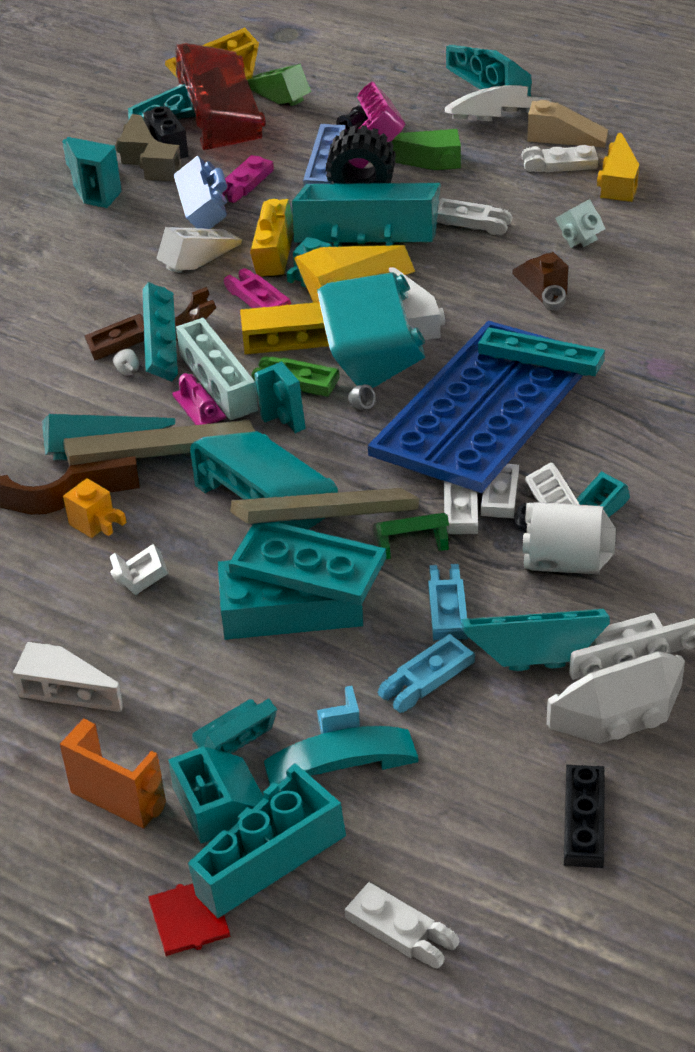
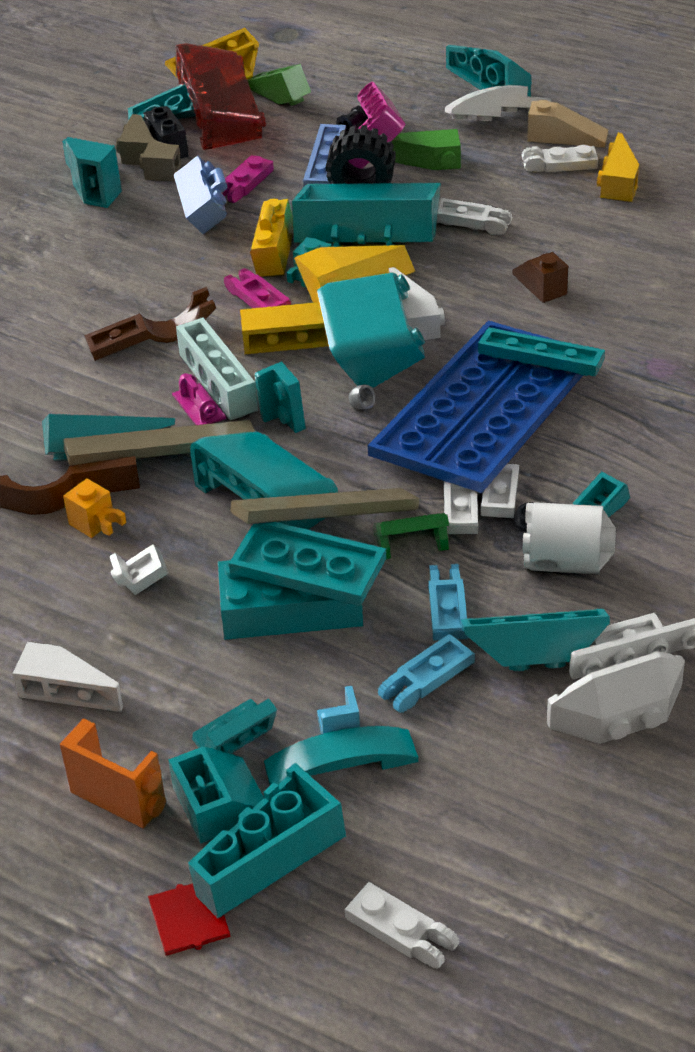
(129, 356): white hinge -> none
(159, 332): teal plate -> none
(194, 247): white slope -> none
(312, 377): bright green hinge -> none
(548, 295): light grey hinge -> none
(549, 486): white slope -> none
(580, 224): light aqua brick -> none
(584, 816): black tile -> none

